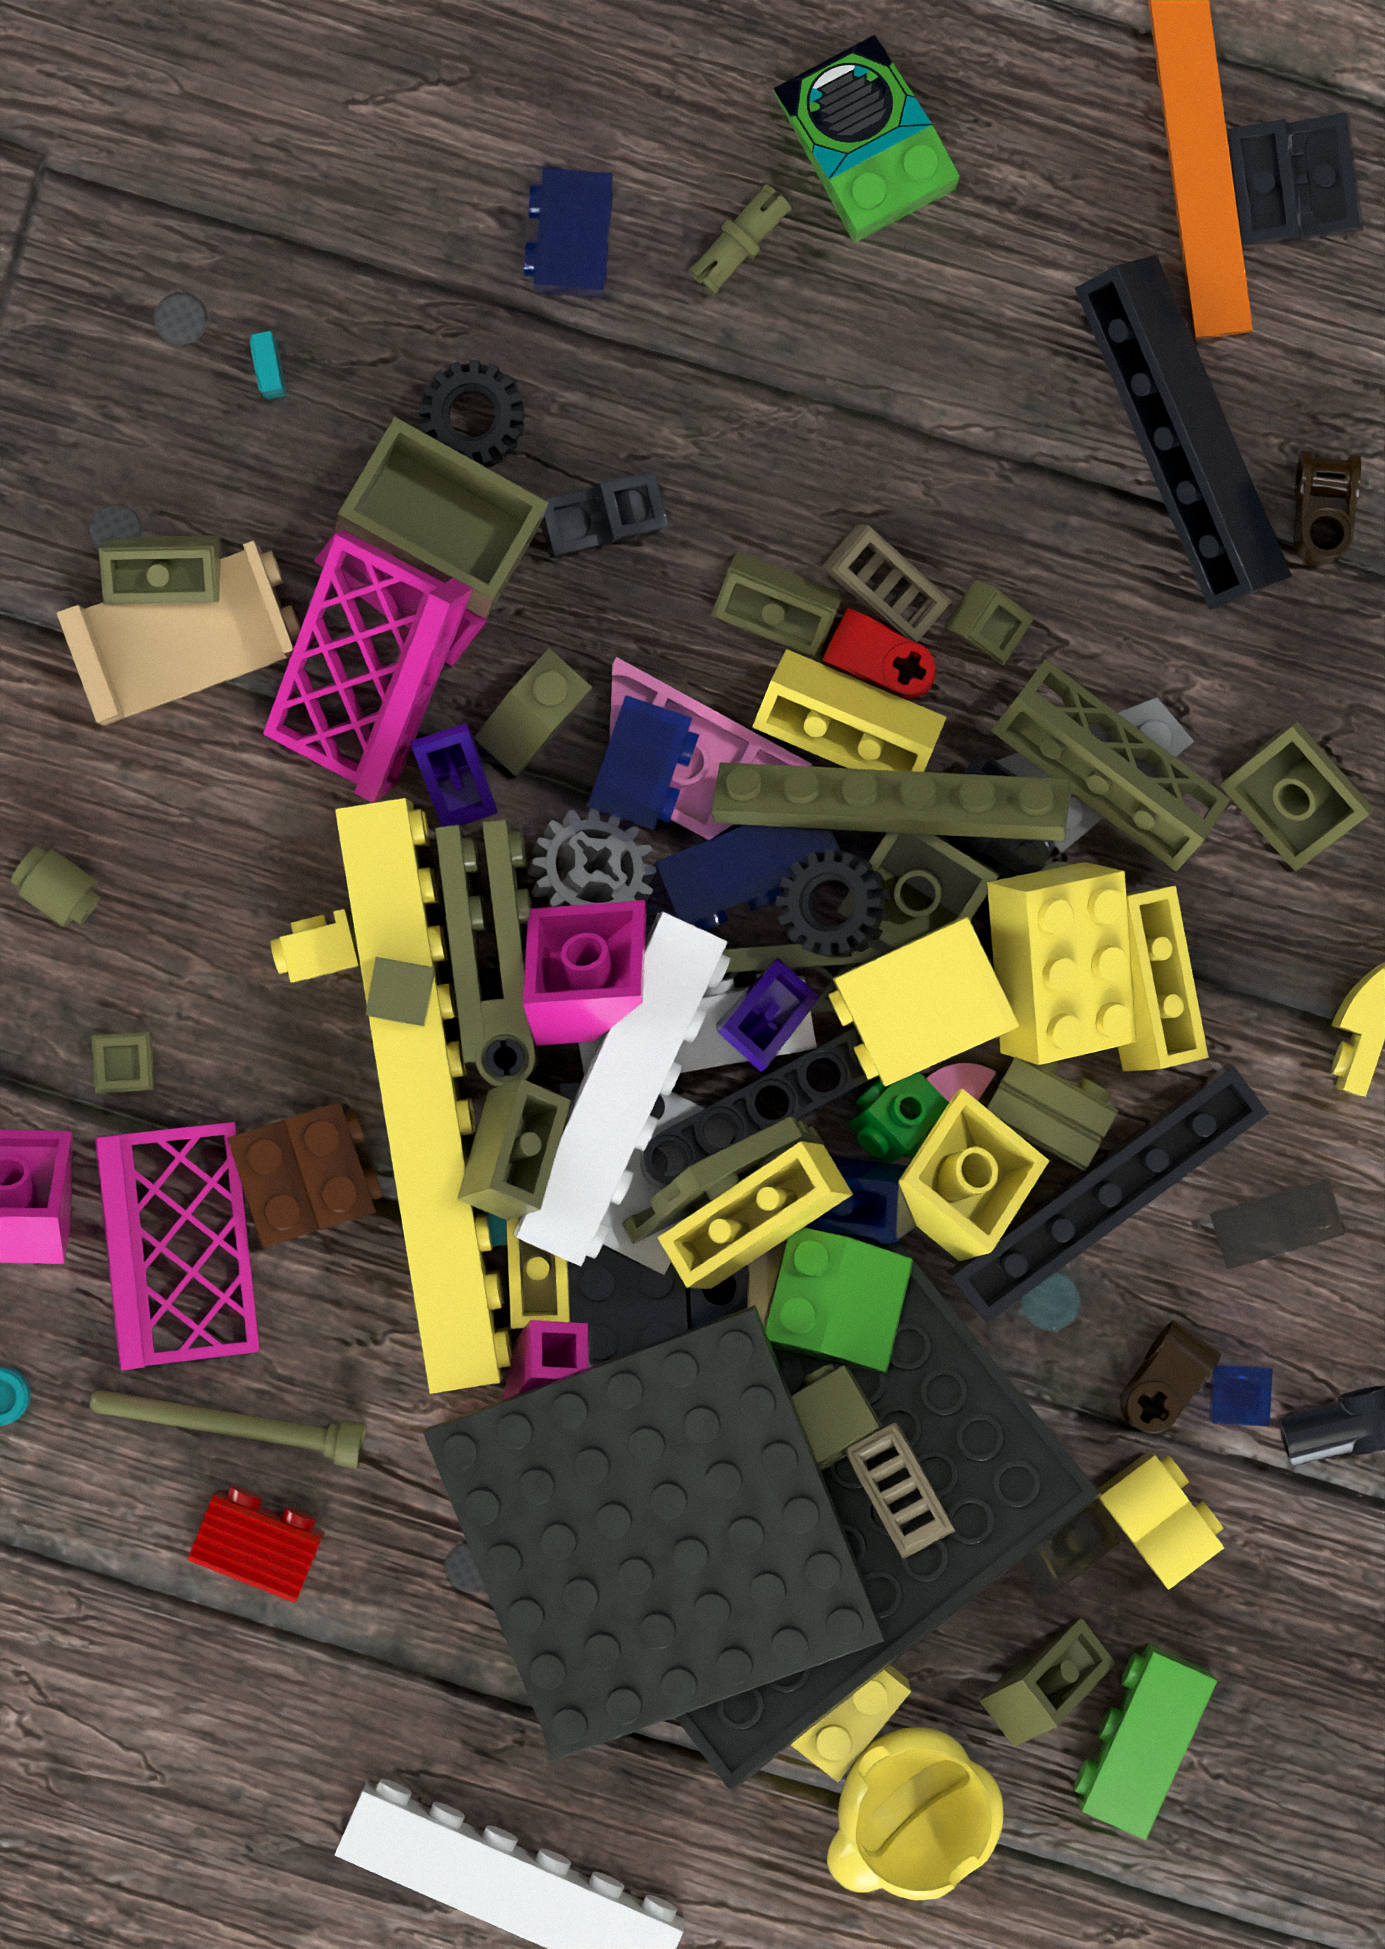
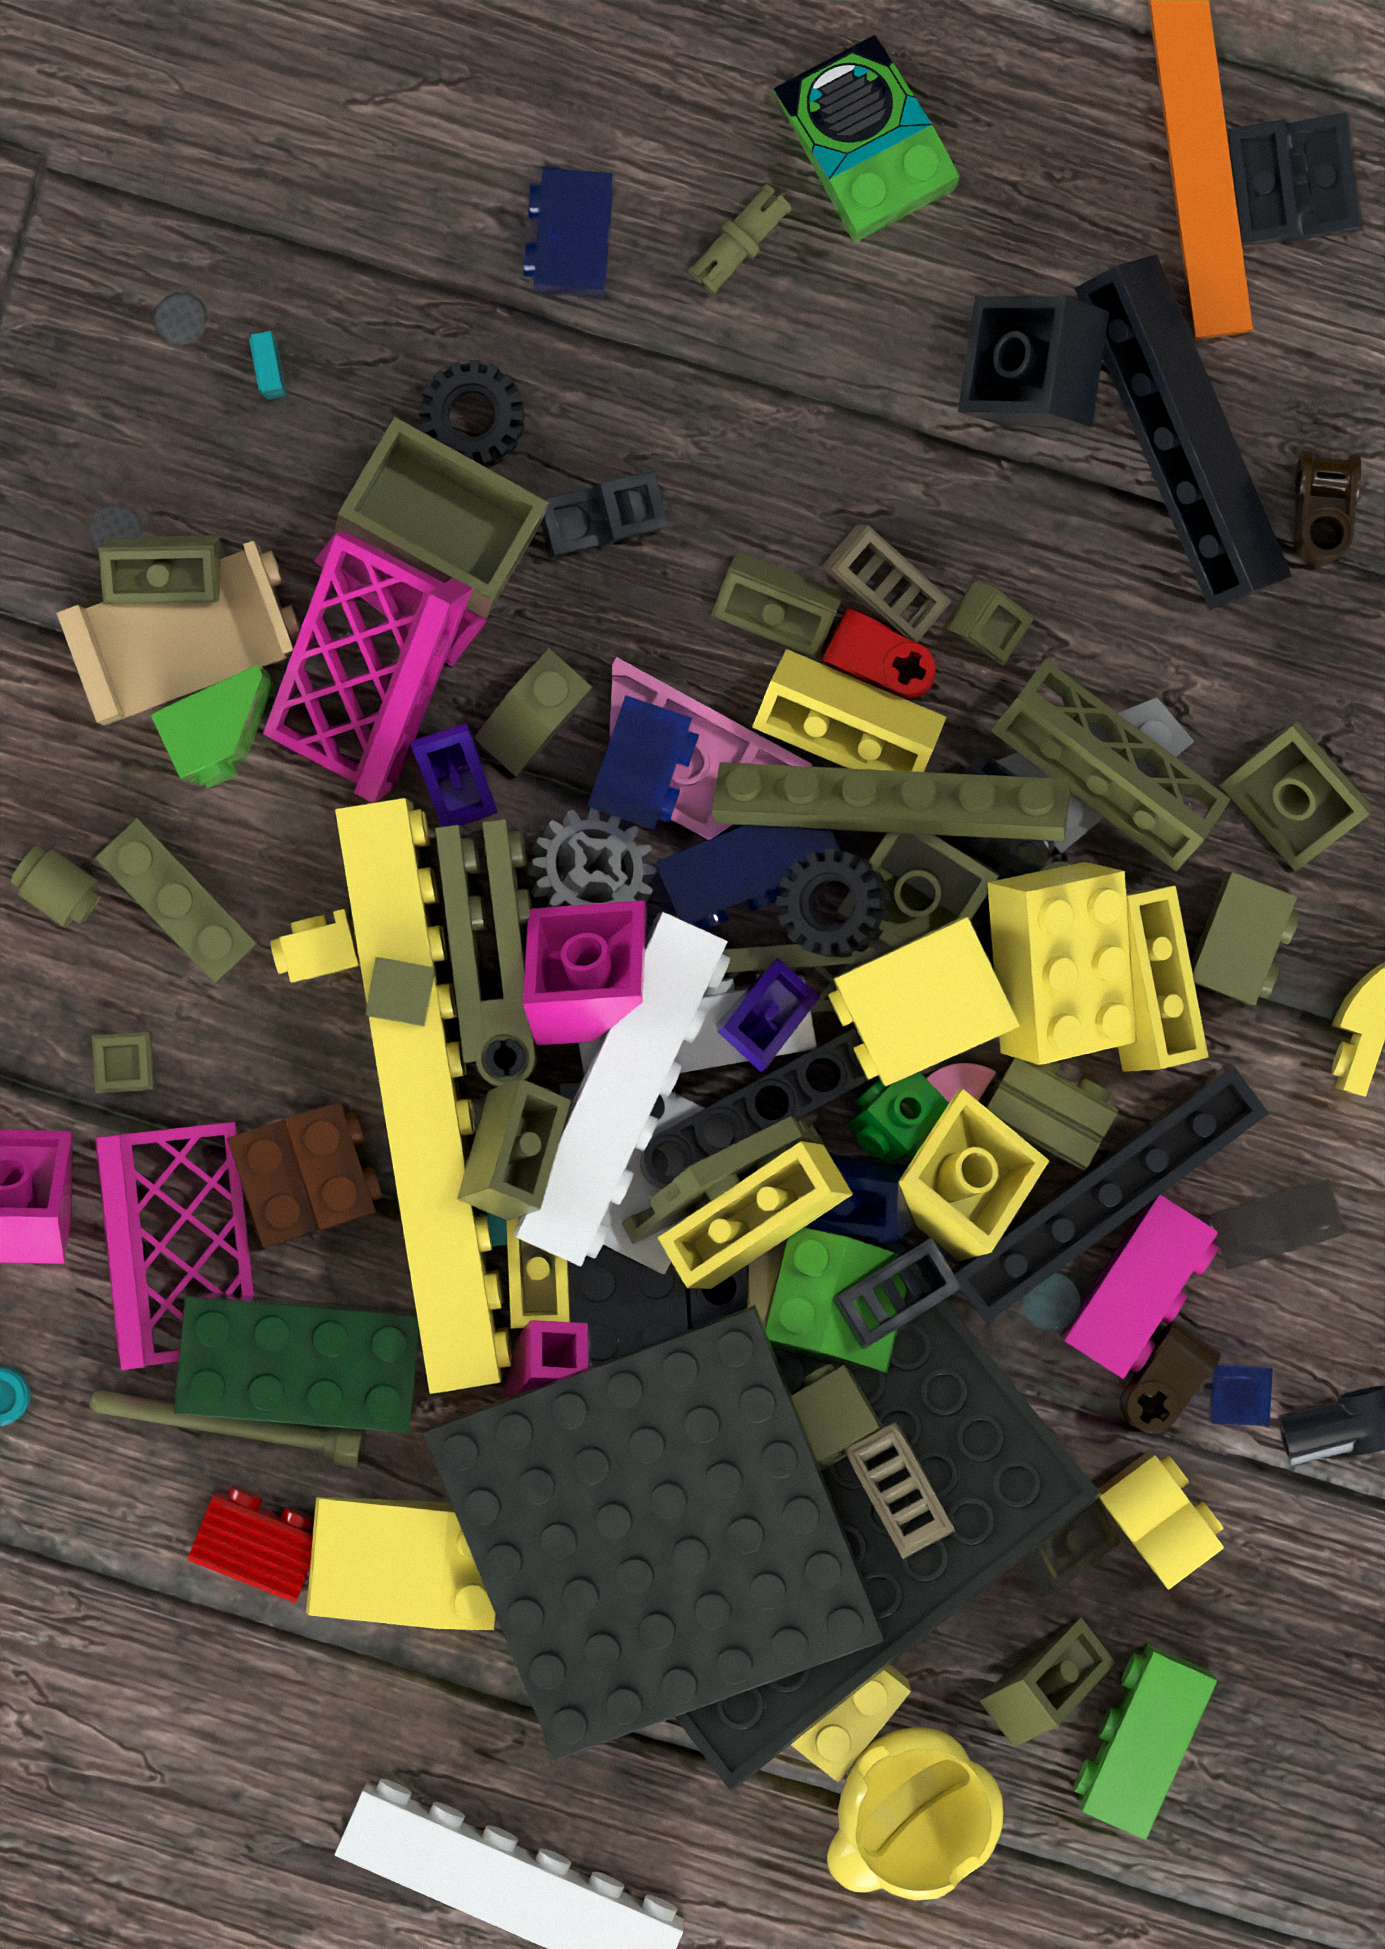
(176, 900): none -> olive plate
(215, 726): none -> bright green slope
(296, 1361): none -> dark green brick
(395, 1565): none -> light yellow slope
(933, 1268): none -> black slope
(1033, 361): none -> black brick
(1141, 1286): none -> dark pink brick
(1242, 939): none -> olive brick

